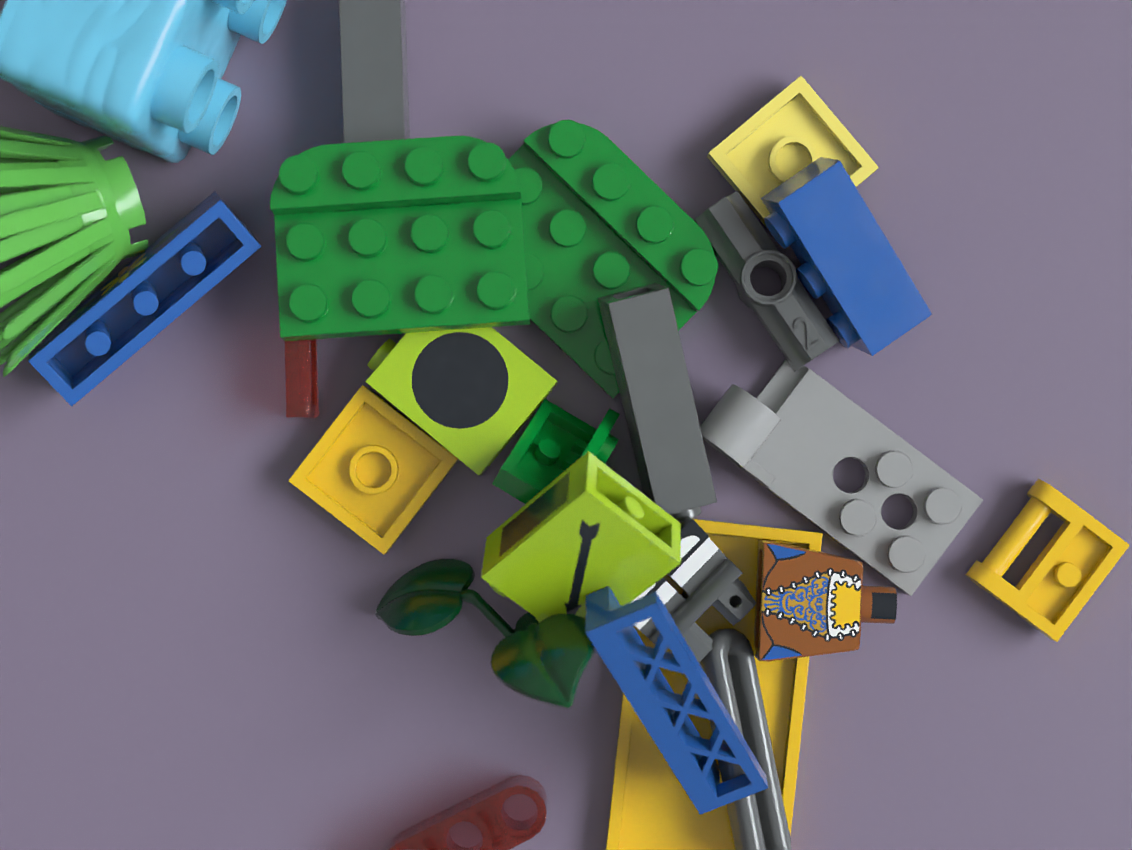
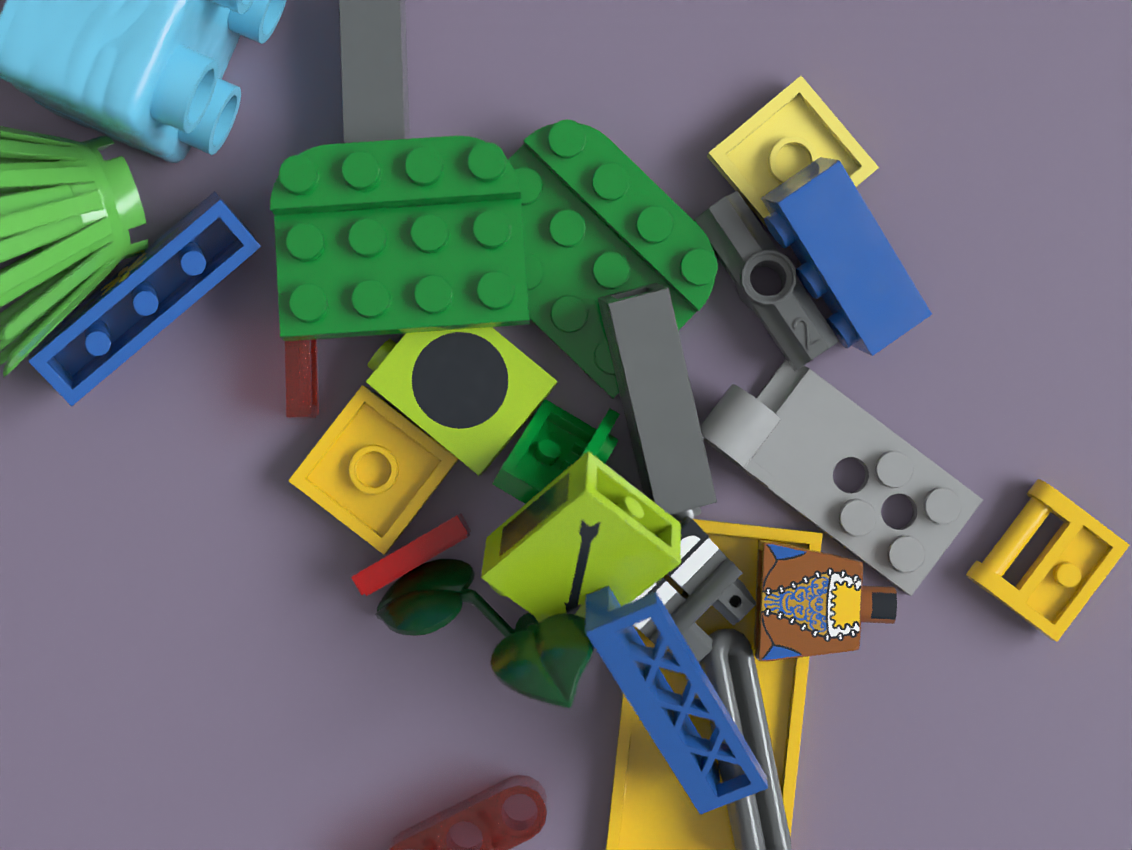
(411, 555): none -> red tile

